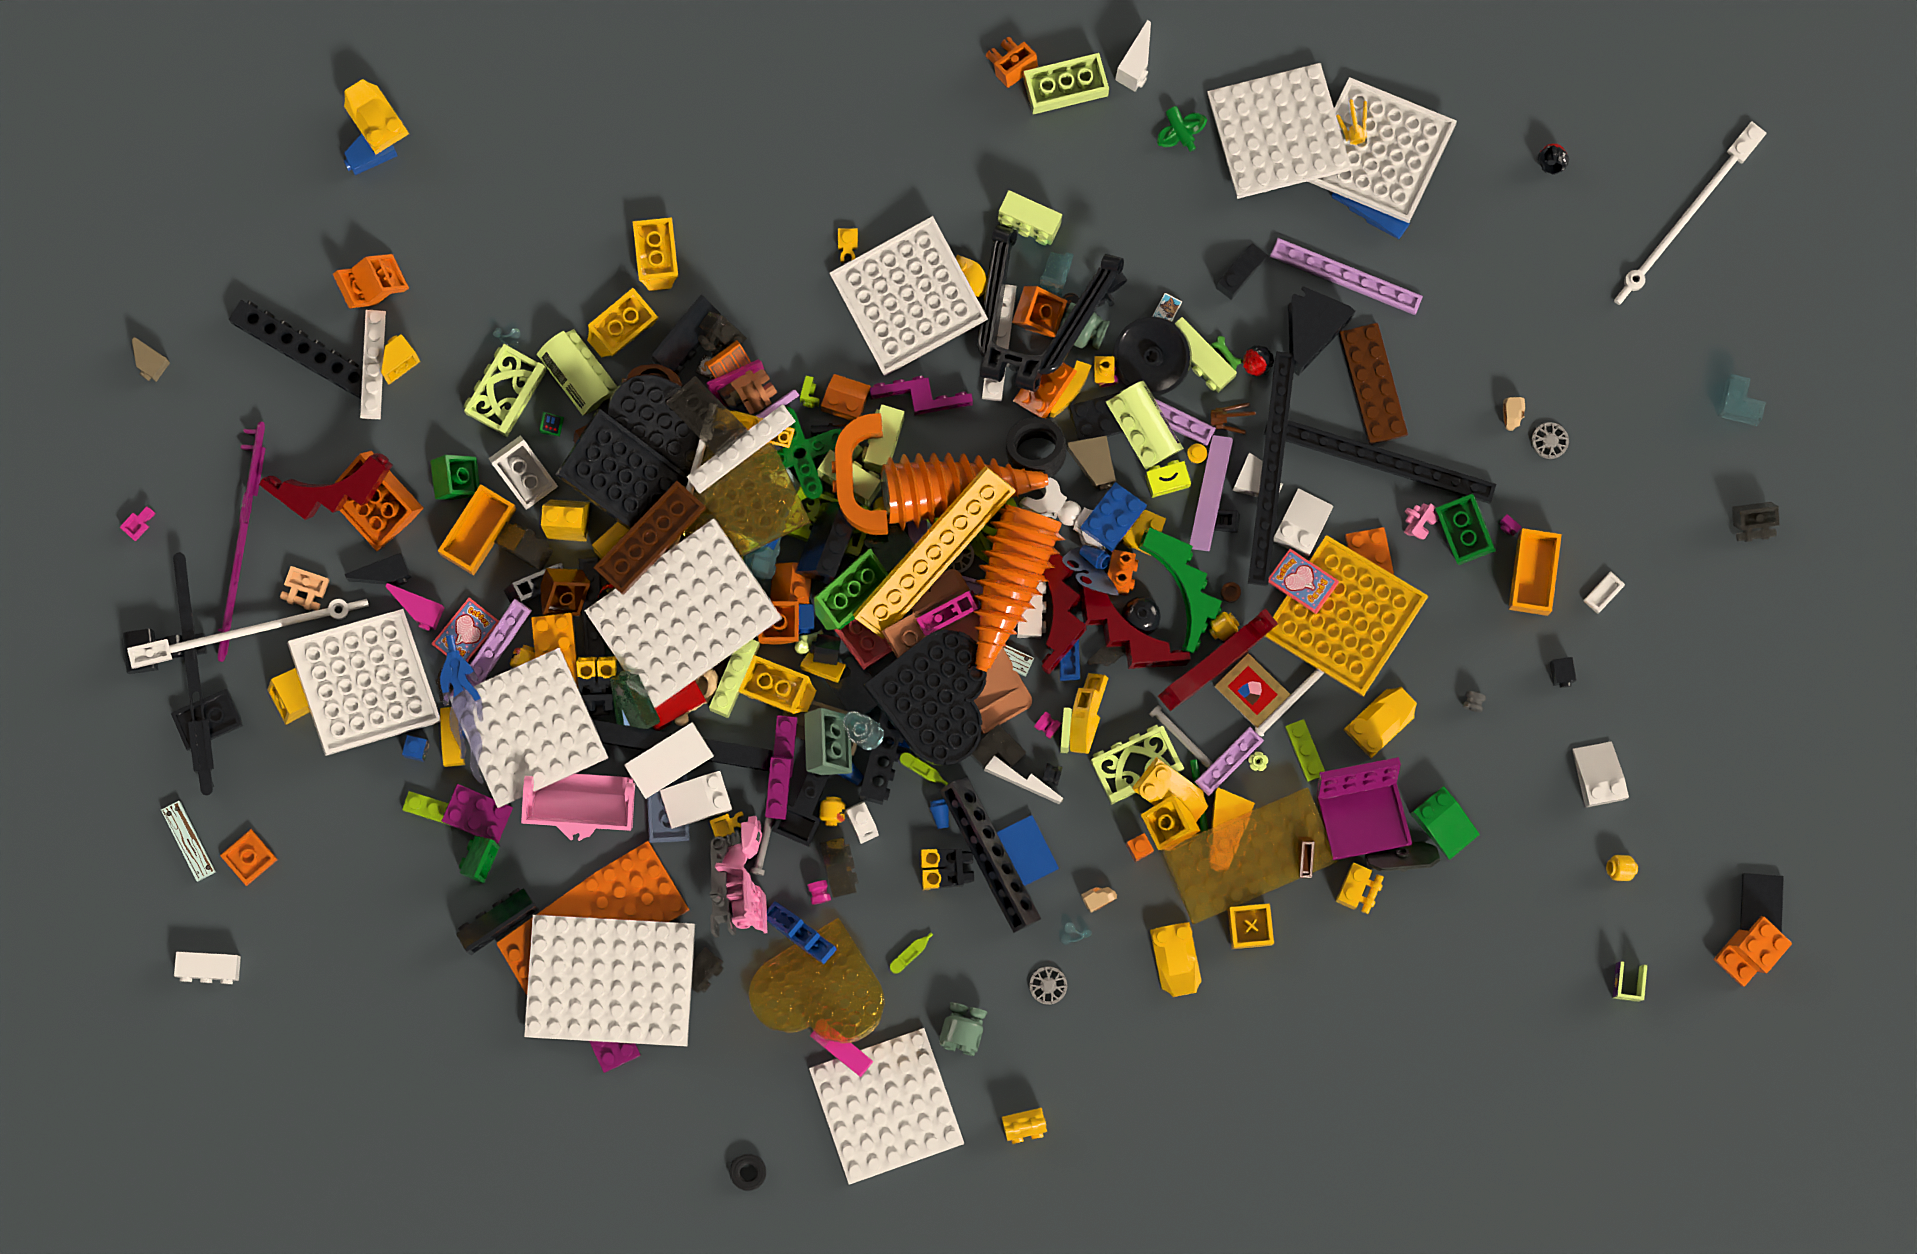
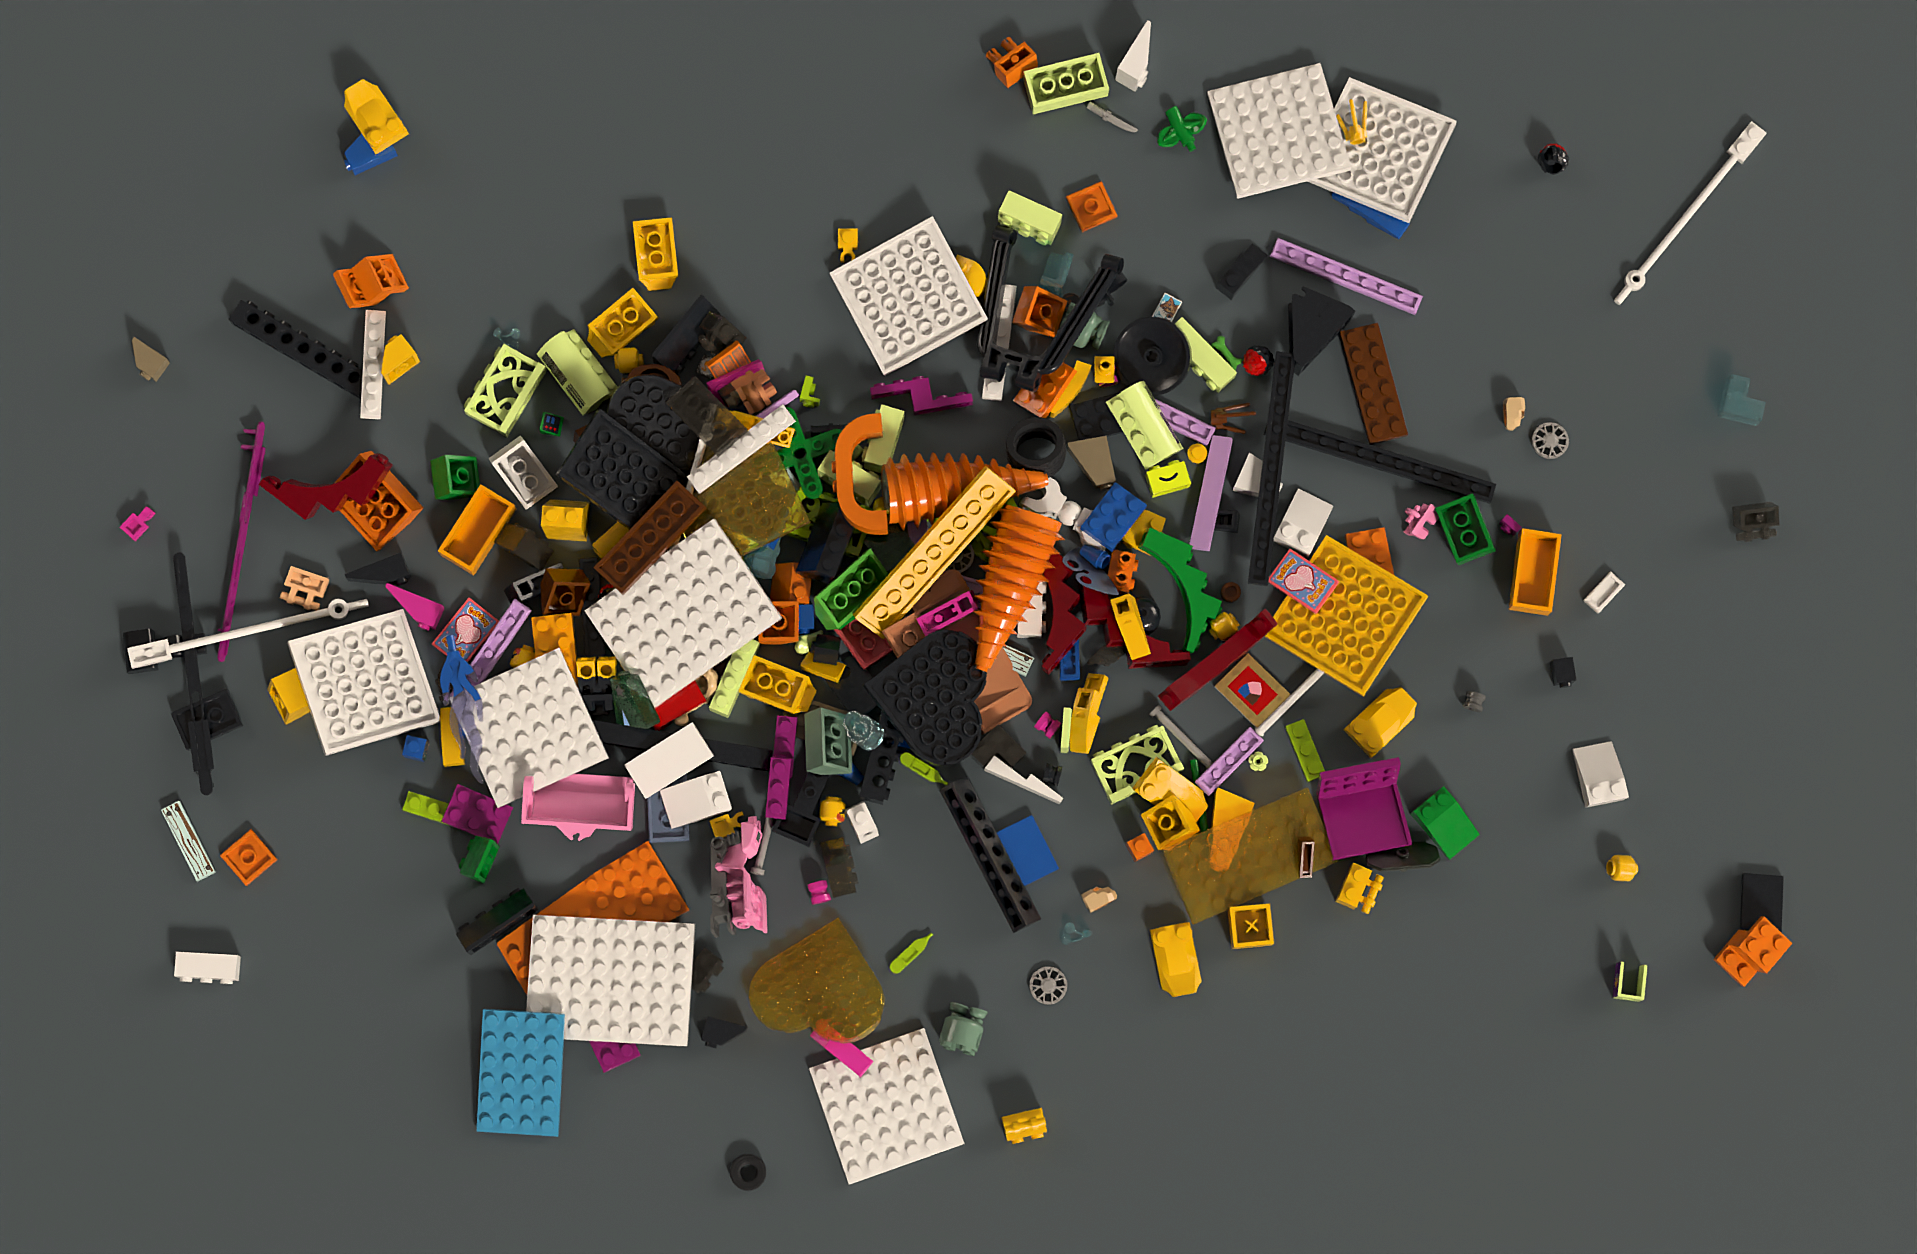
(520, 1072): none -> dark azure plate
(628, 359): none -> yellow head
(721, 1032): none -> black slope
(799, 932): blue slope -> none
(845, 397): orange slope -> none
(940, 813): blue cone -> none
(951, 870): black hips -> none
(1091, 206): none -> orange tile
(1106, 115): none -> light grey piece
(1130, 625): none -> yellow slope

